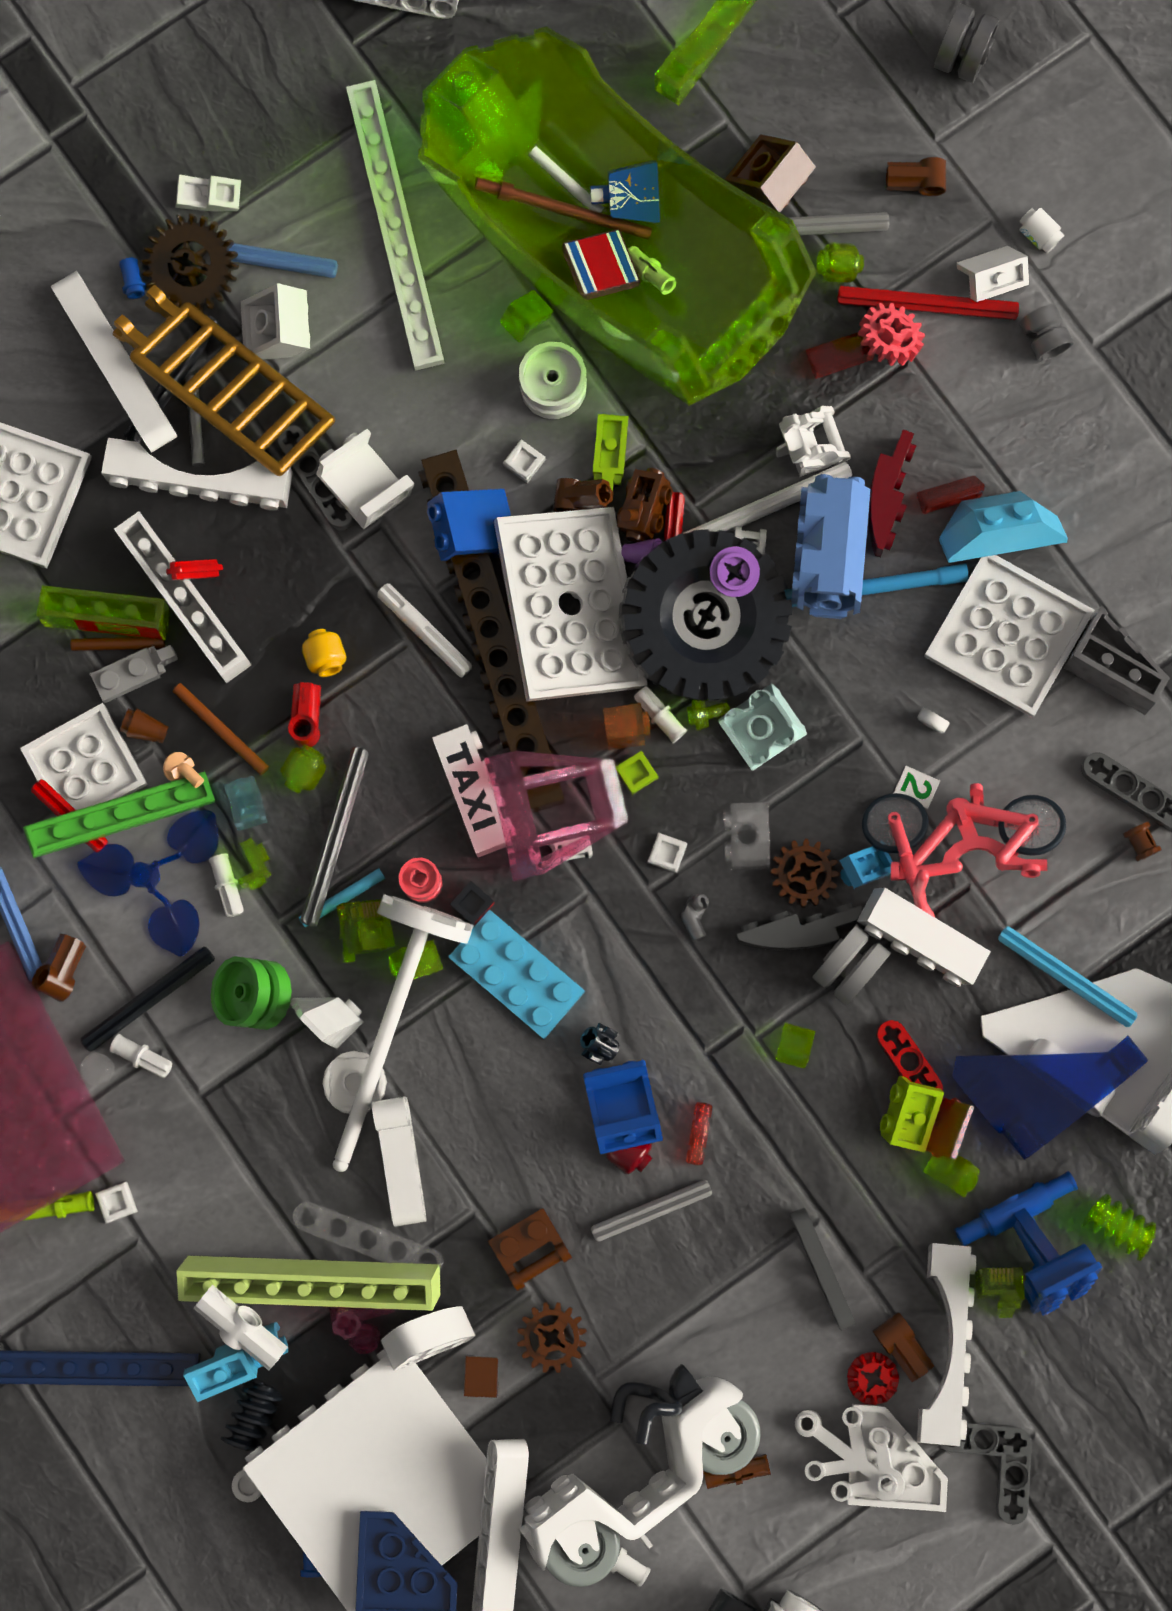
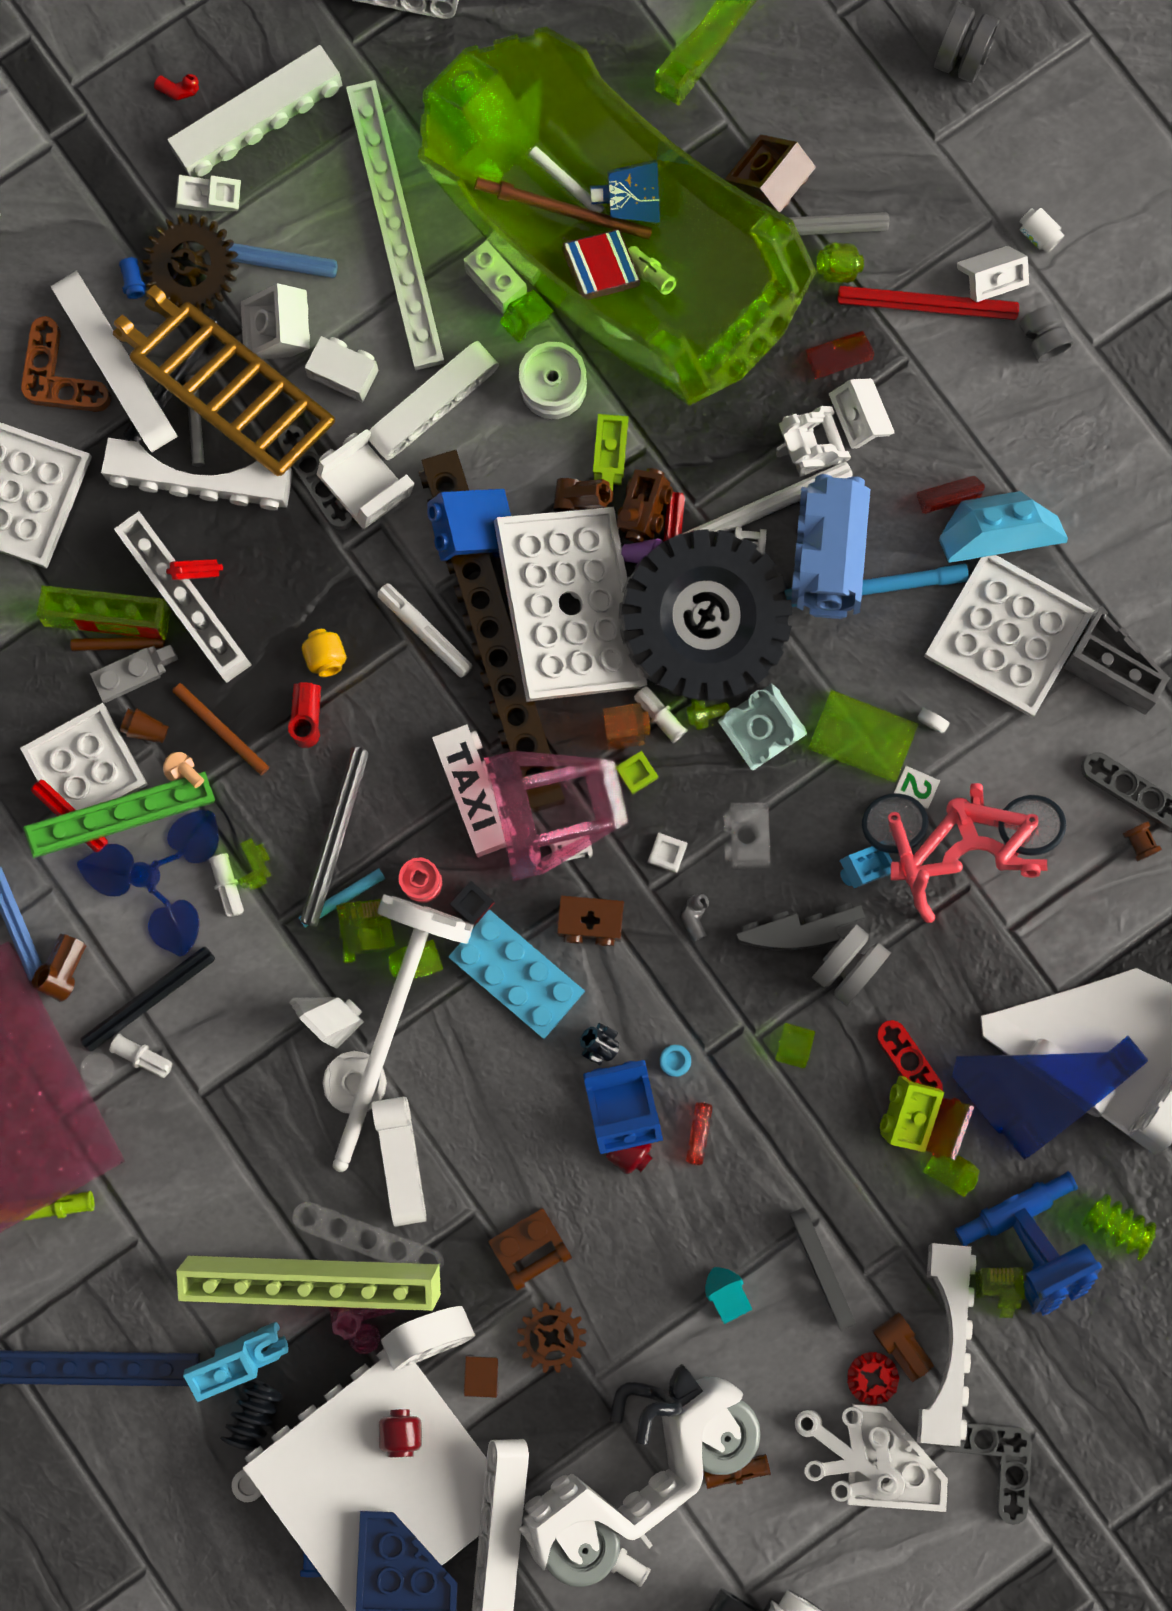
(52, 384): none -> dark orange beam
(116, 1202): white tile -> none
(177, 91): none -> red arm
(240, 1327): white piece -> none
(246, 803): clear light blue bracket -> none
(250, 993): bright green wheel -> none
(256, 112): none -> white brick
(303, 769): clear neon green head -> none
(342, 368): none -> white brick
(400, 1434): none -> dark red head
(432, 400): none -> white beam
(494, 276): none -> brick
(524, 461): white tile -> none
(576, 909): none -> reddish brown brick
(651, 1210): light grey axle -> none
(675, 1060): none -> medium azure tile
(727, 1294): none -> teal tile
(749, 570): medium lavender gear -> none
(799, 859): reddish brown gear -> none
(860, 411): none -> white panel
(863, 736): none -> clear neon green plate
(886, 503): dark red slope -> none
(891, 334): coral gear -> none
(923, 176): reddish brown piece -> none
(923, 936): white brick -> none
(1067, 976): medium azure axle -> none

